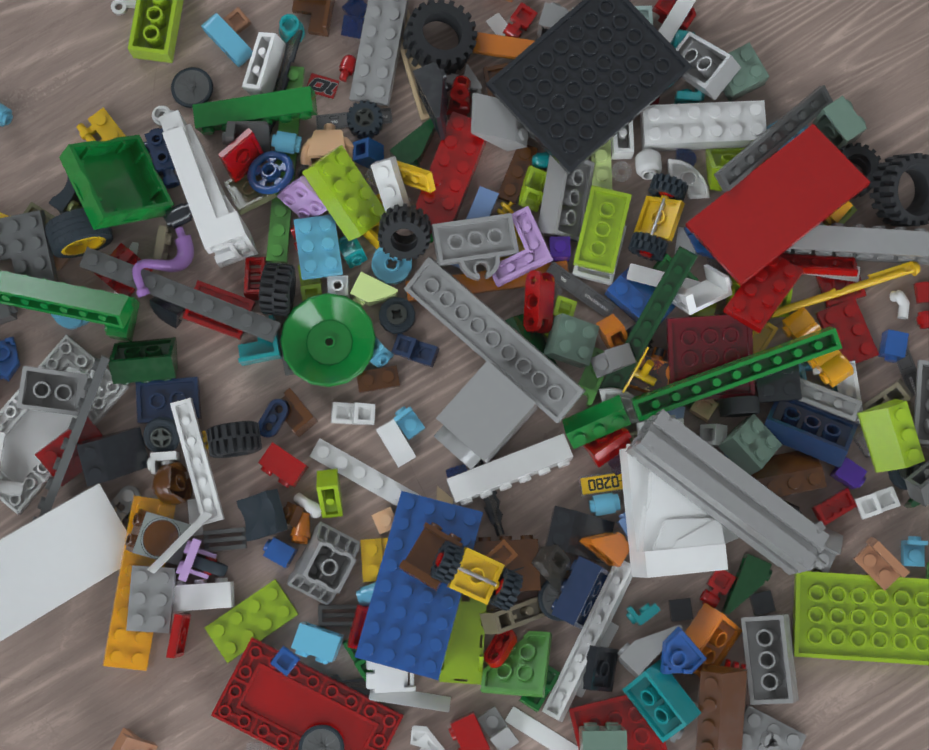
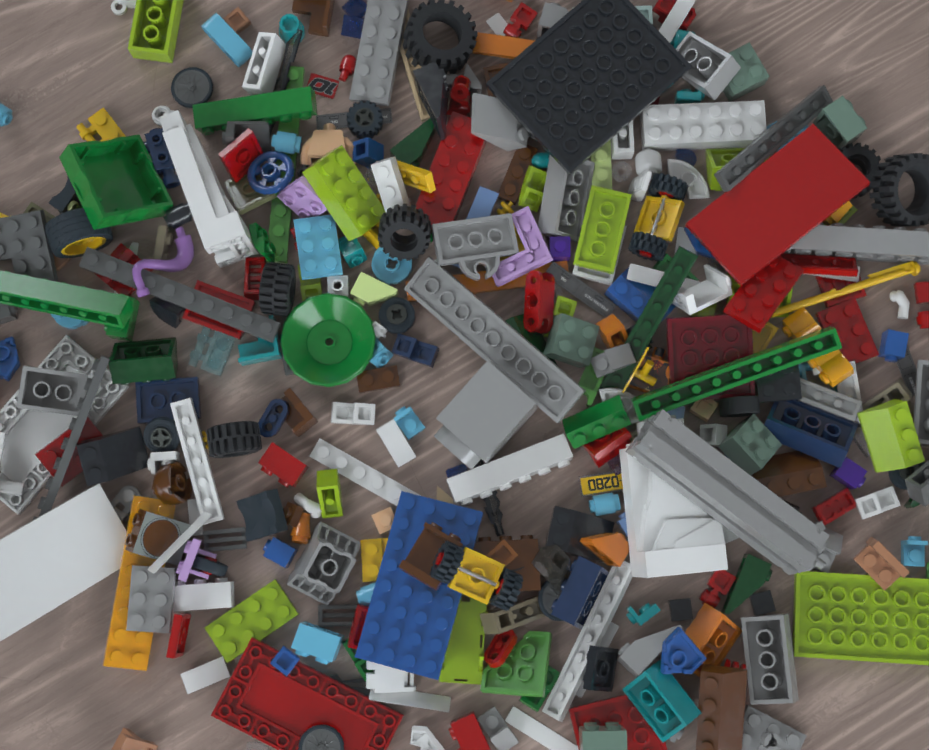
(205, 675): none -> white slope
(217, 353): none -> clear light blue plate
(260, 240): none -> green slope
(379, 330): none -> white plate
(639, 186): none -> white slope

